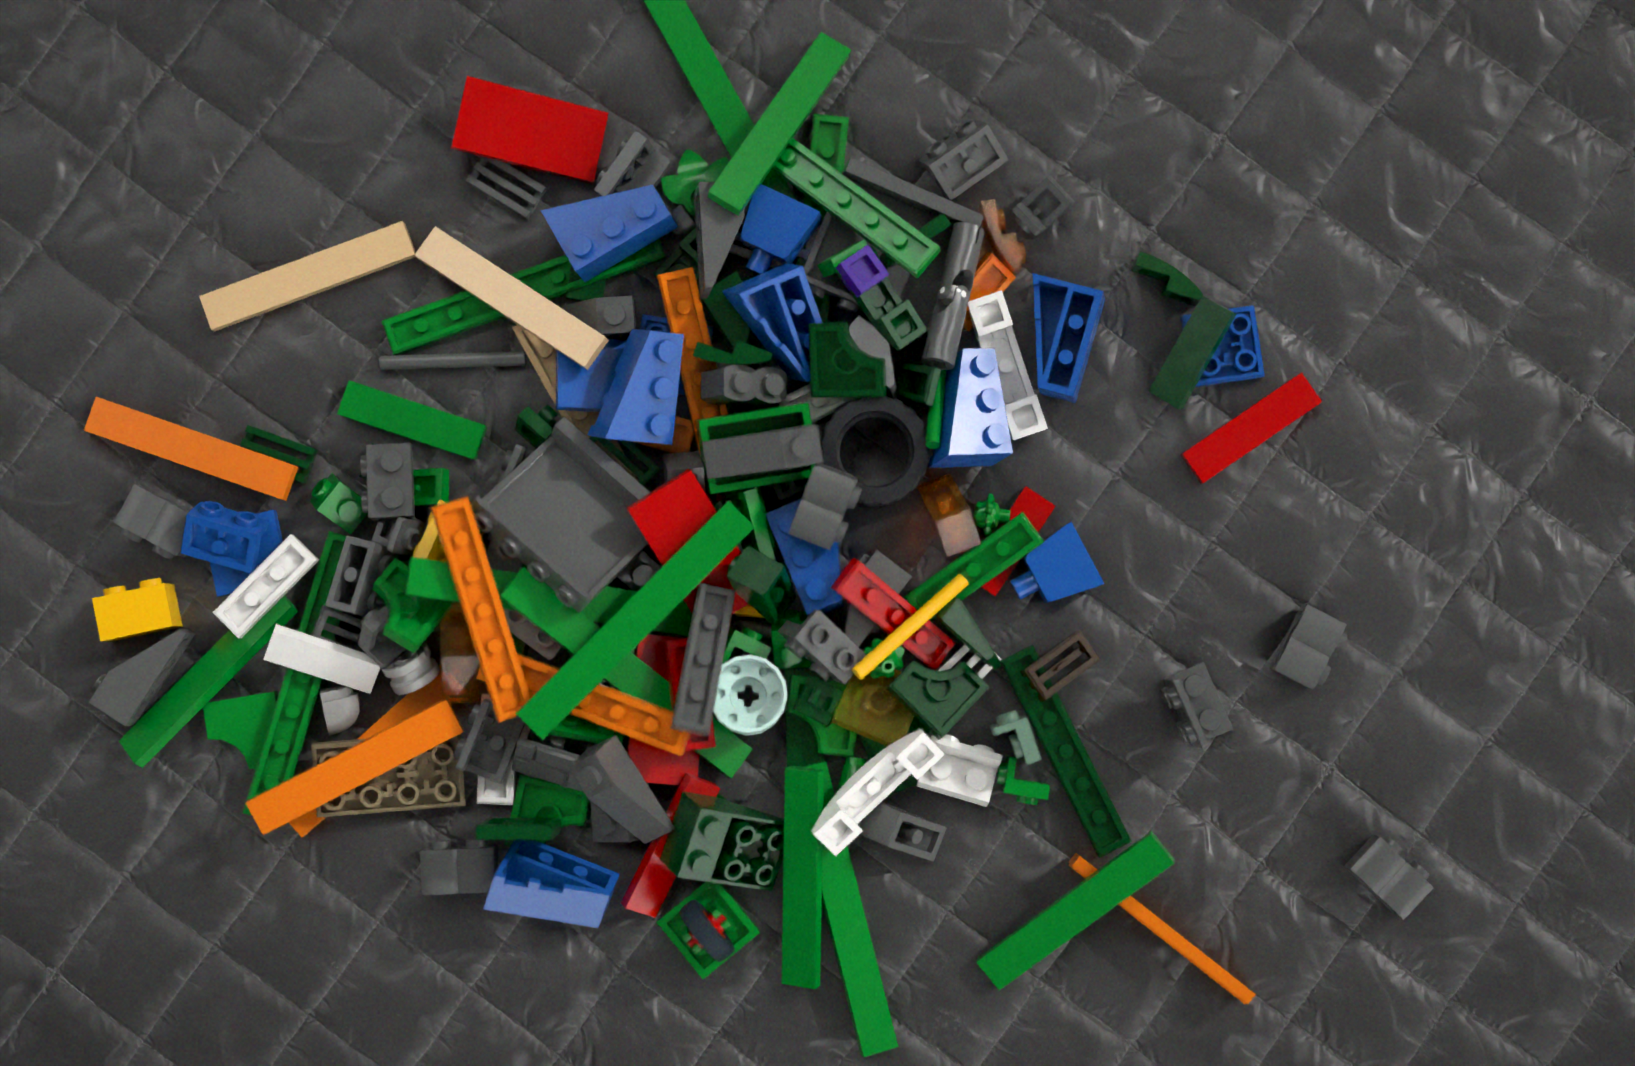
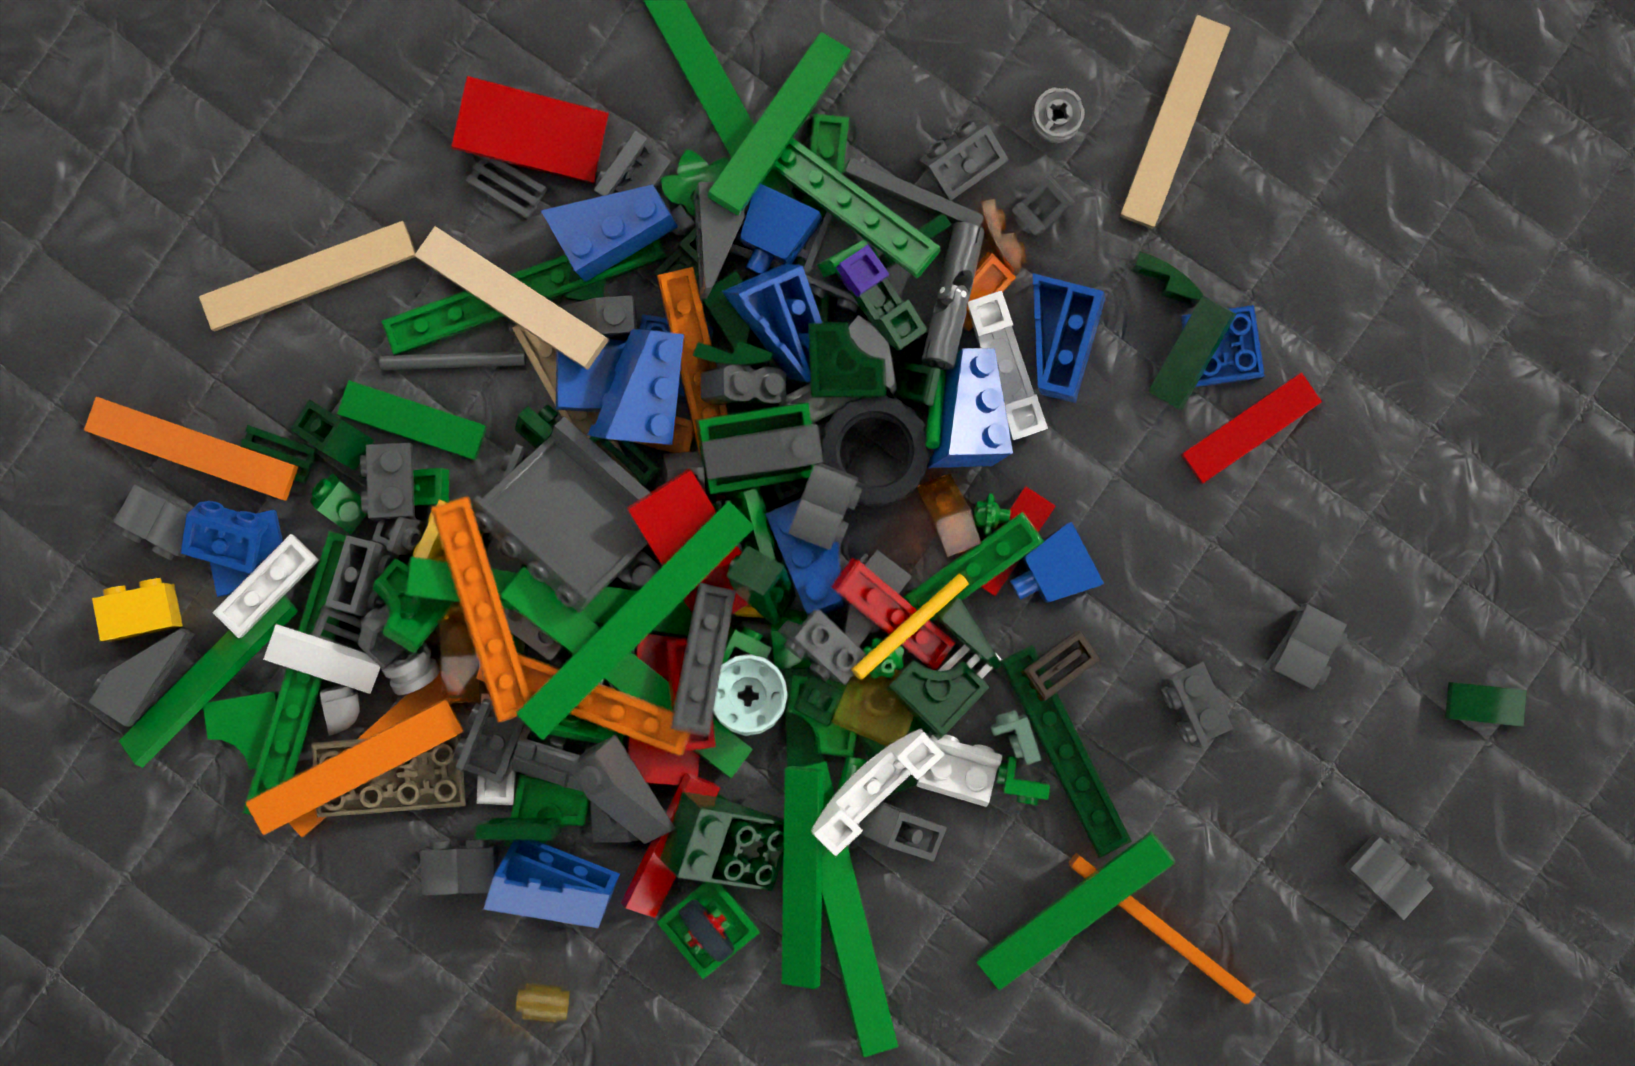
(331, 434): none -> dark green slope
(543, 1003): none -> clear yellow brick
(1061, 129): none -> light grey wheel
(1174, 122): none -> tan tile
(1485, 704): none -> dark green slope

